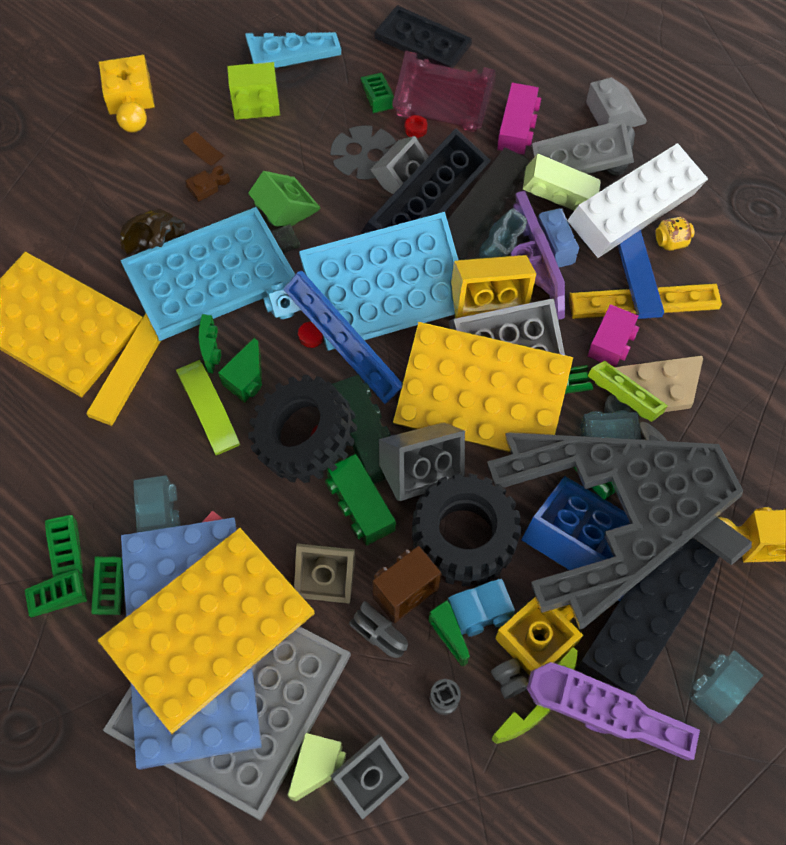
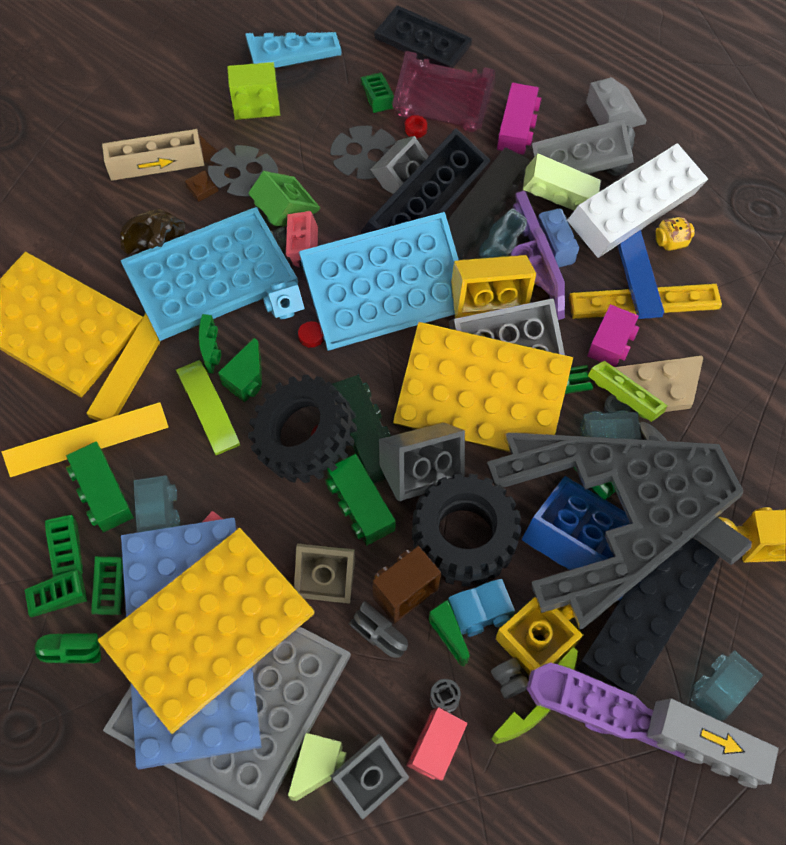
(68, 648): none -> green arm
(98, 487): none -> green brick
(105, 432): none -> yellow tile
(127, 90): yellow brick -> none
(153, 154): none -> tan brick
(244, 155): none -> dark grey piece
(301, 234): none -> coral hinge
(343, 337): blue tile -> none
(437, 744): none -> coral hinge
(713, 743): none -> light grey brick

